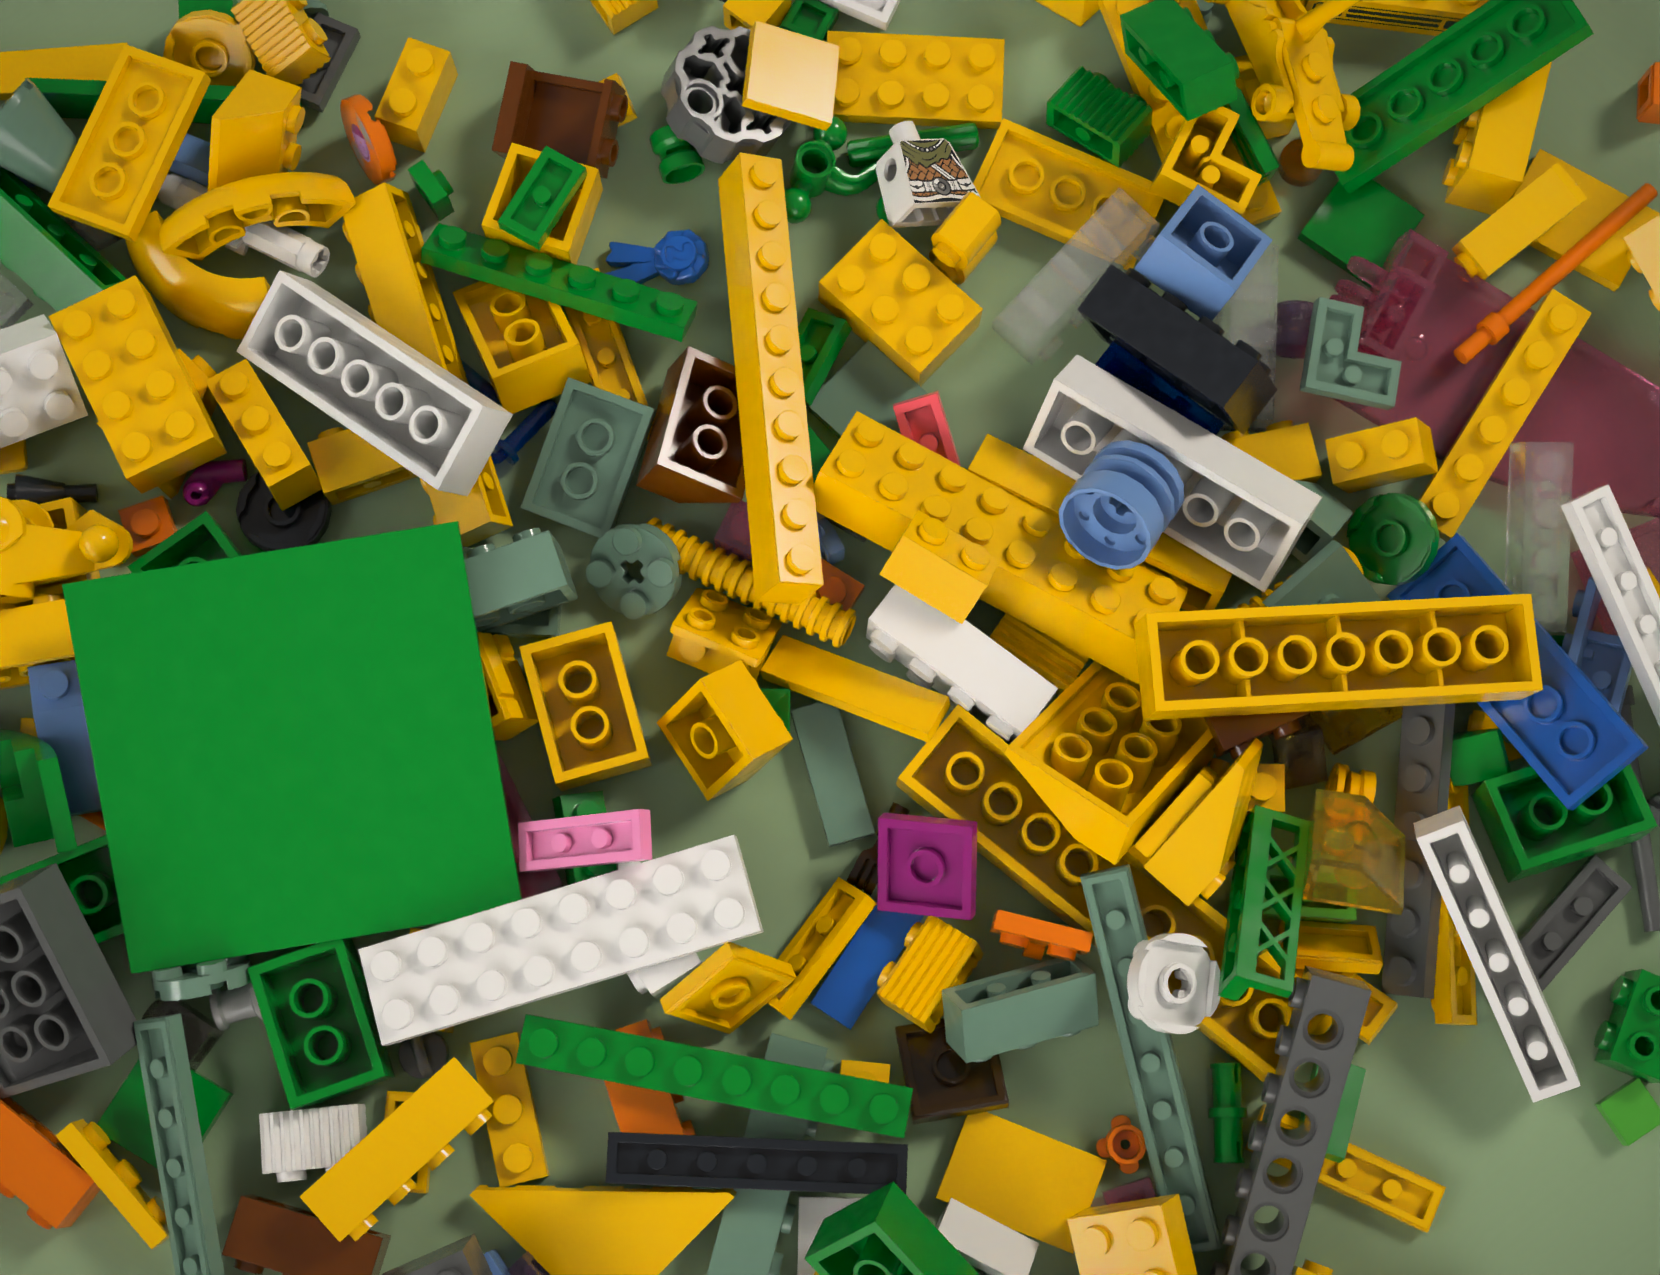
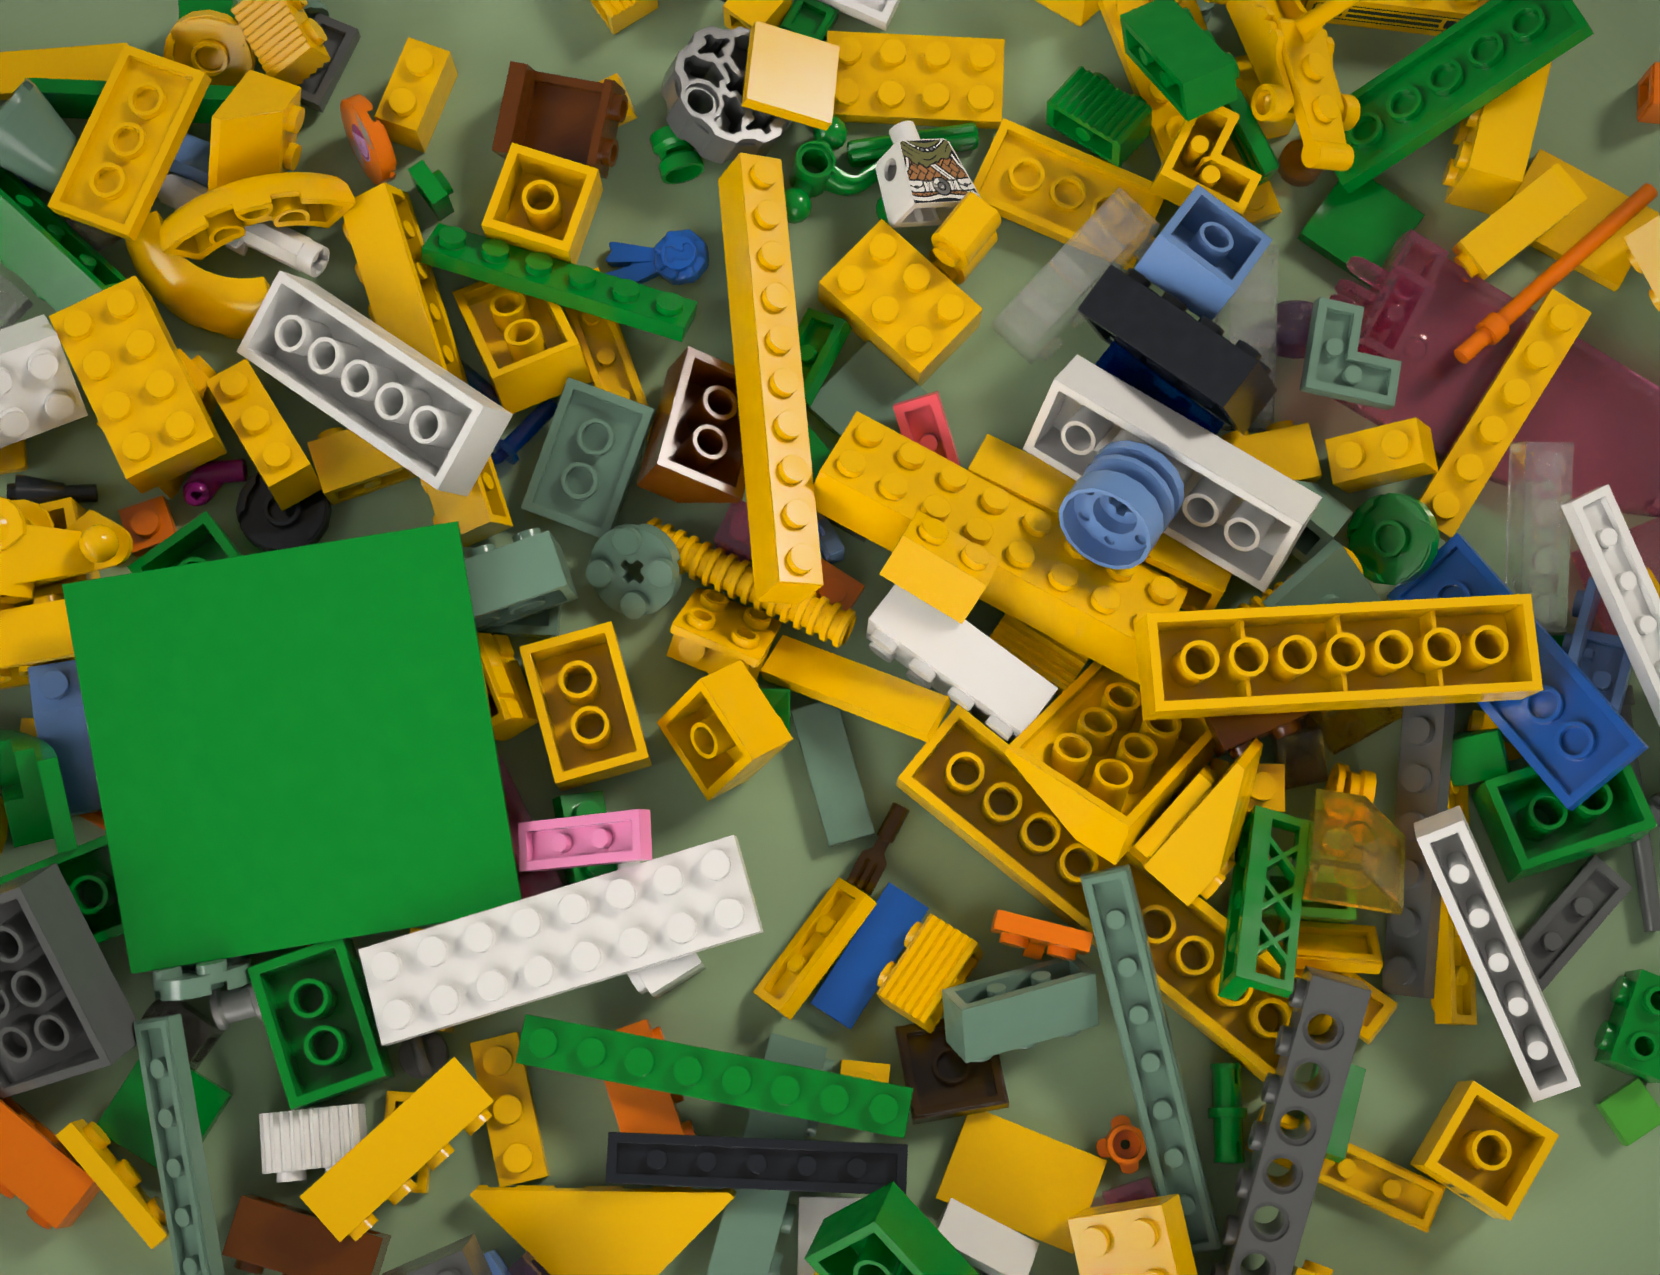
(542, 197): green plate -> none
(728, 988): yellow plate -> none
(927, 866): magenta plate -> none
(1148, 983): white plate -> none
(1484, 1150): none -> yellow brick

